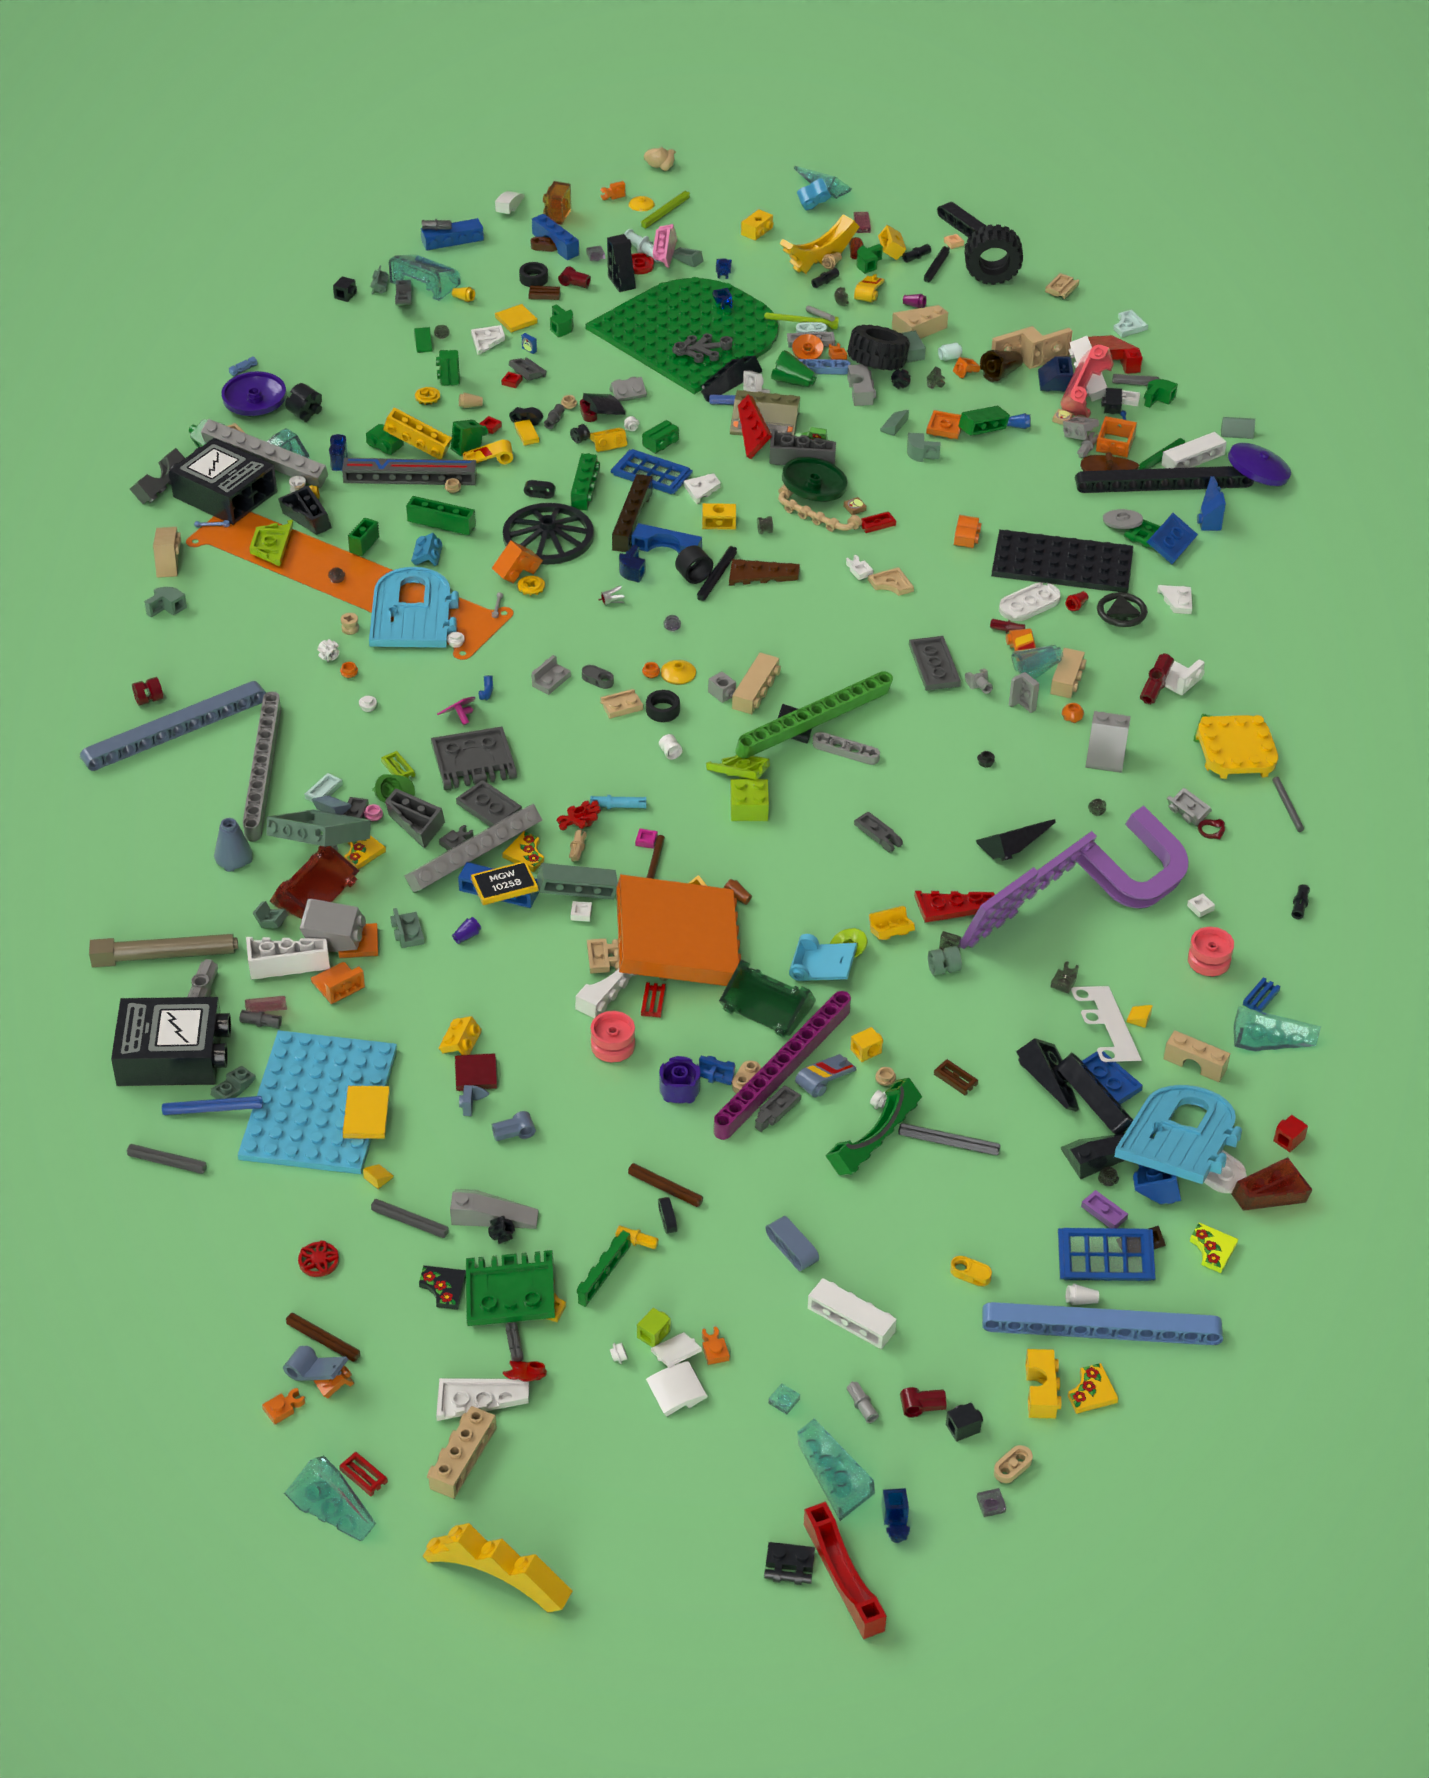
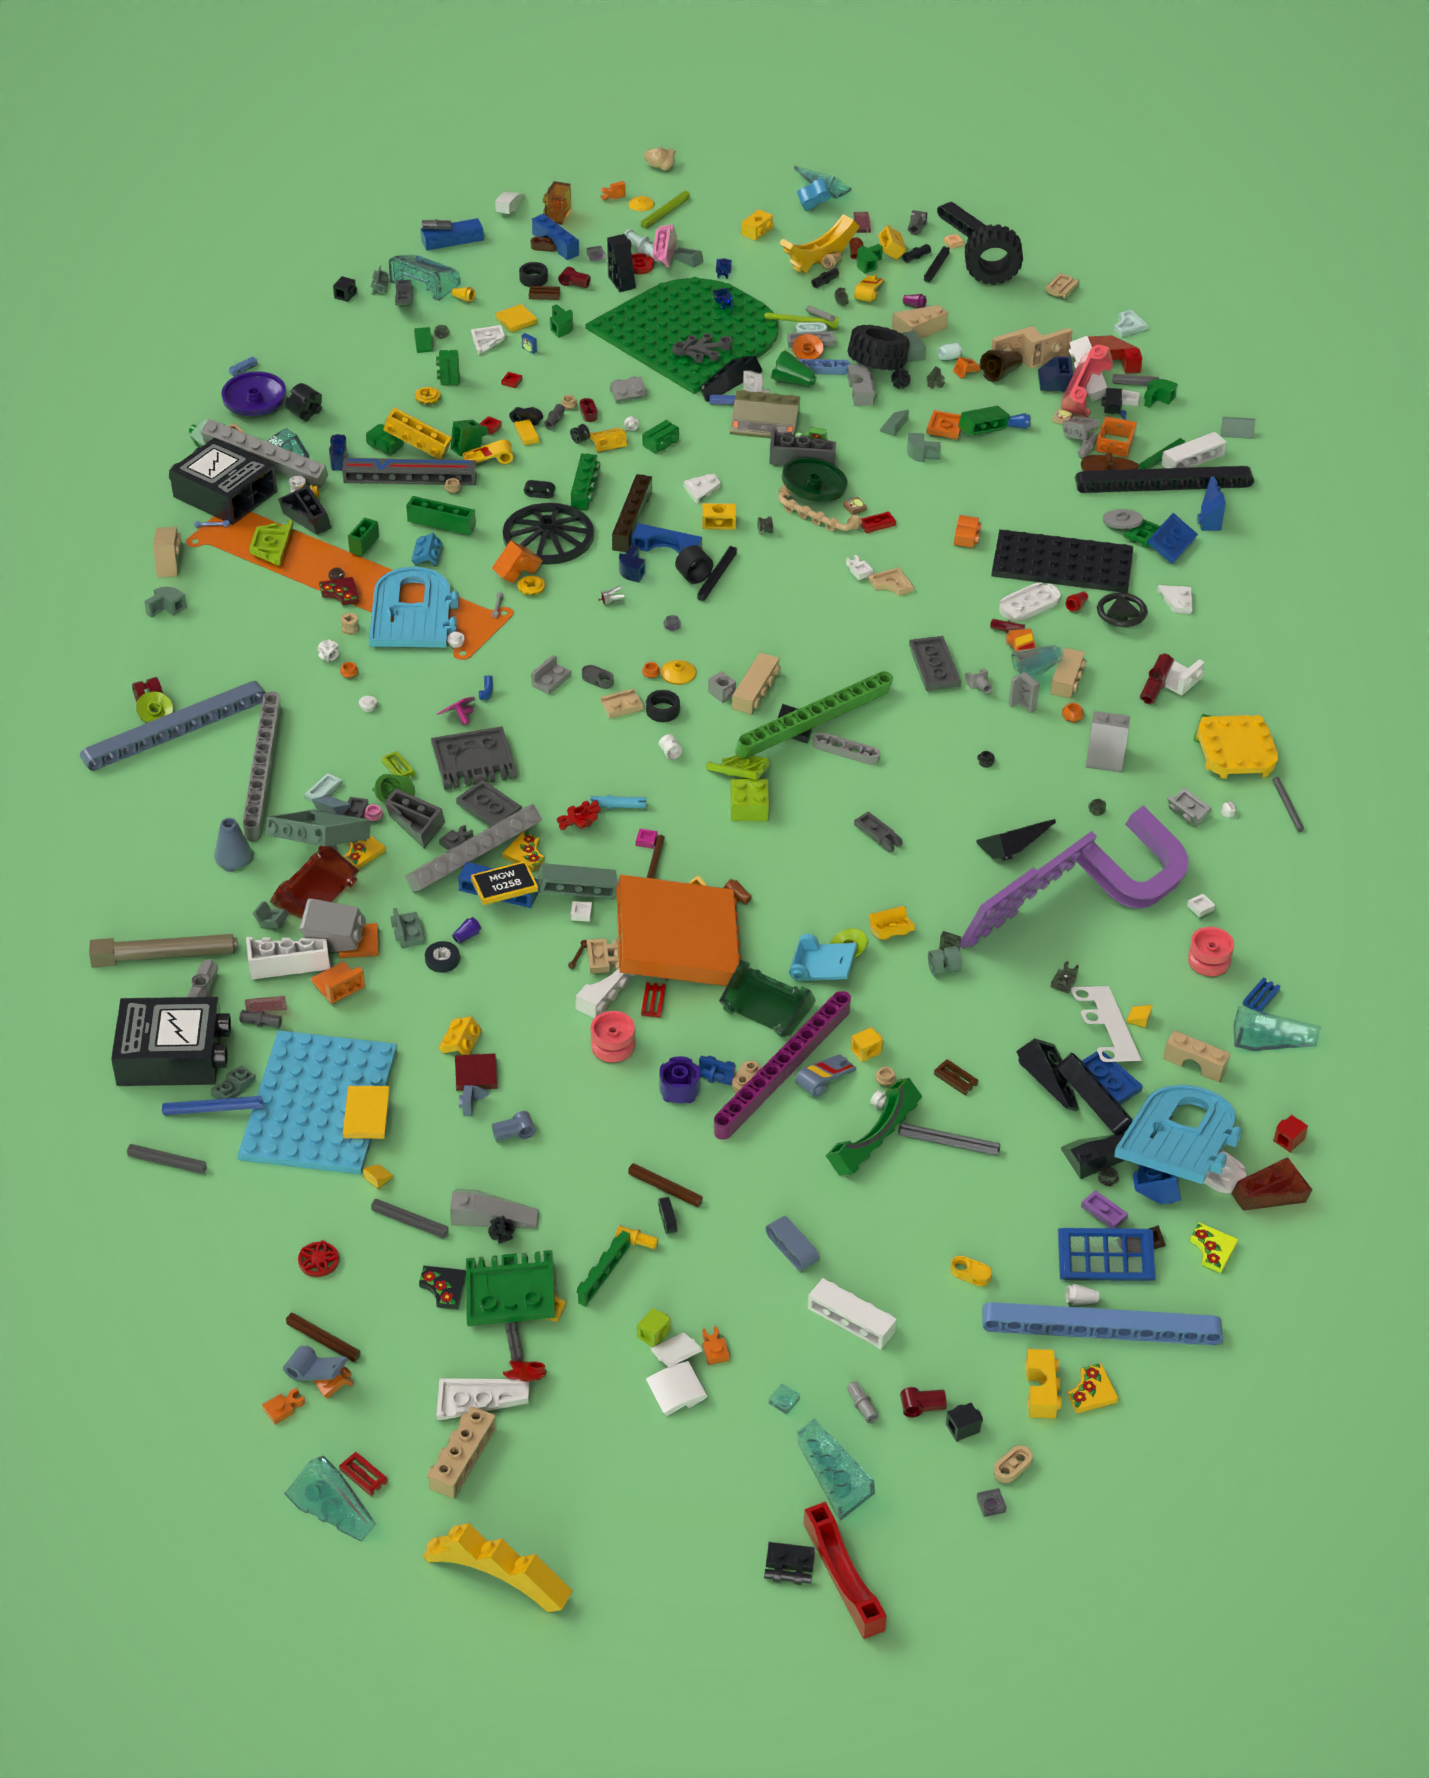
(148, 486): dark grey arch -> none
(152, 701): none -> lime dish
(340, 589): none -> dark red tile
(442, 949): none -> black bush
(468, 400): tan cone -> none
(527, 368): dark grey plate -> none
(577, 845): tan axle -> none
(583, 943): none -> reddish brown hinge
(604, 404): black slope -> none
(618, 1353): white plate -> none
(665, 474): blue piece -> none
(748, 571): reddish brown wing -> none
(753, 426): red wing -> none
(776, 1107): dark grey hinge -> none
(837, 353): orange plate -> none
(895, 1514): clear blue brick -> none
(917, 221): none -> dark grey piece
(948, 906): red wing -> none
(1215, 823): dark red piece -> none
(1228, 809): none -> white hinge
(1259, 464): dark purple dish -> none
(1302, 894): black pin -> none

